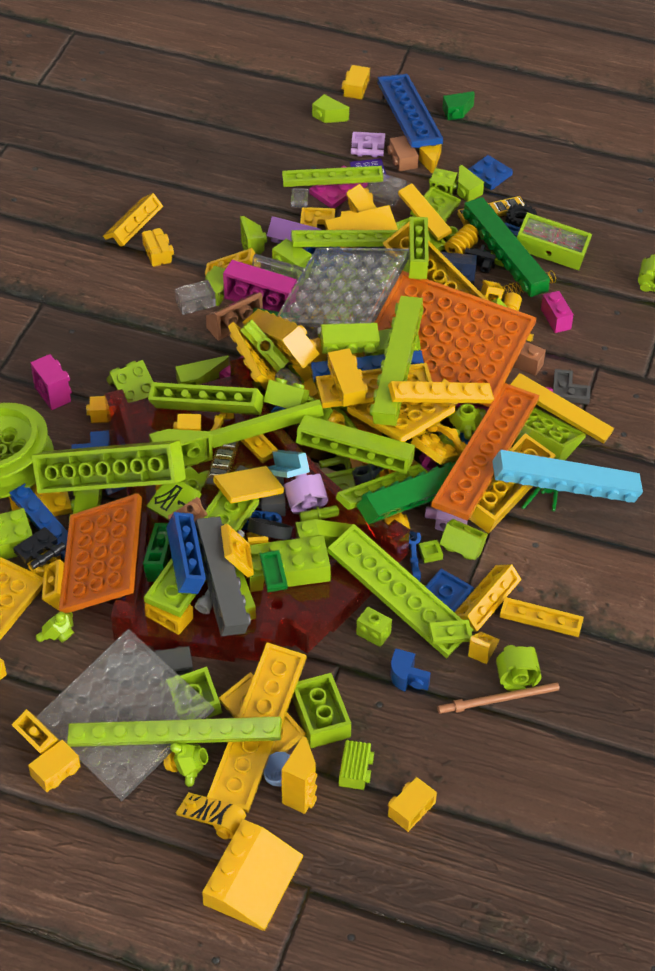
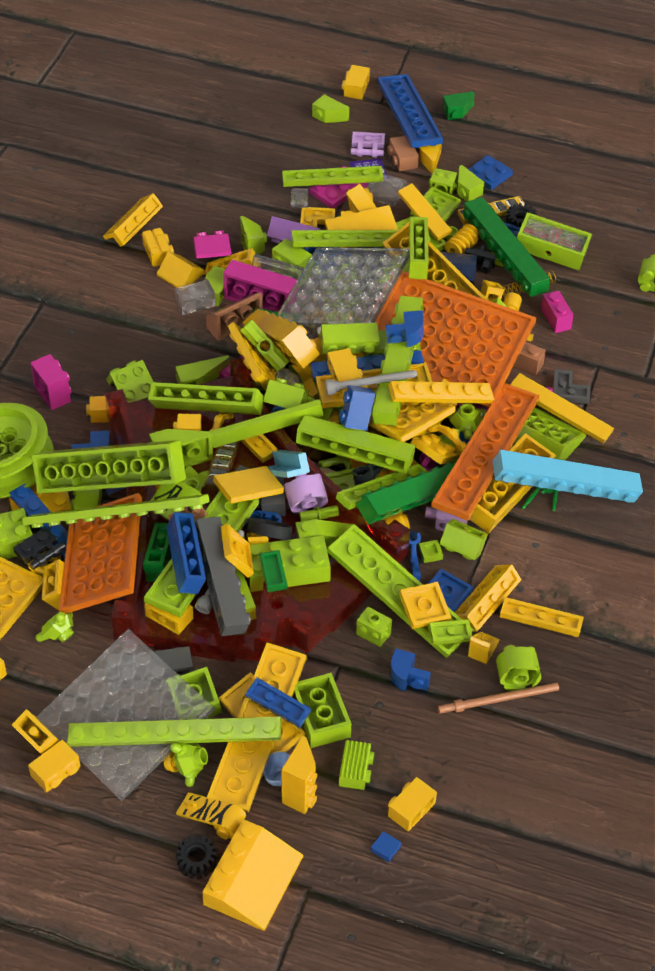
(121, 510): none -> lime plate
(179, 270): none -> yellow slope
(196, 868): none -> black tyre
(211, 245): none -> dark pink slope
(278, 702): none -> blue tile
(334, 386): none -> light grey piece
(357, 407): none -> brick
(386, 846): none -> blue tile
(410, 331): none -> blue brick
(424, 605): none -> yellow plate

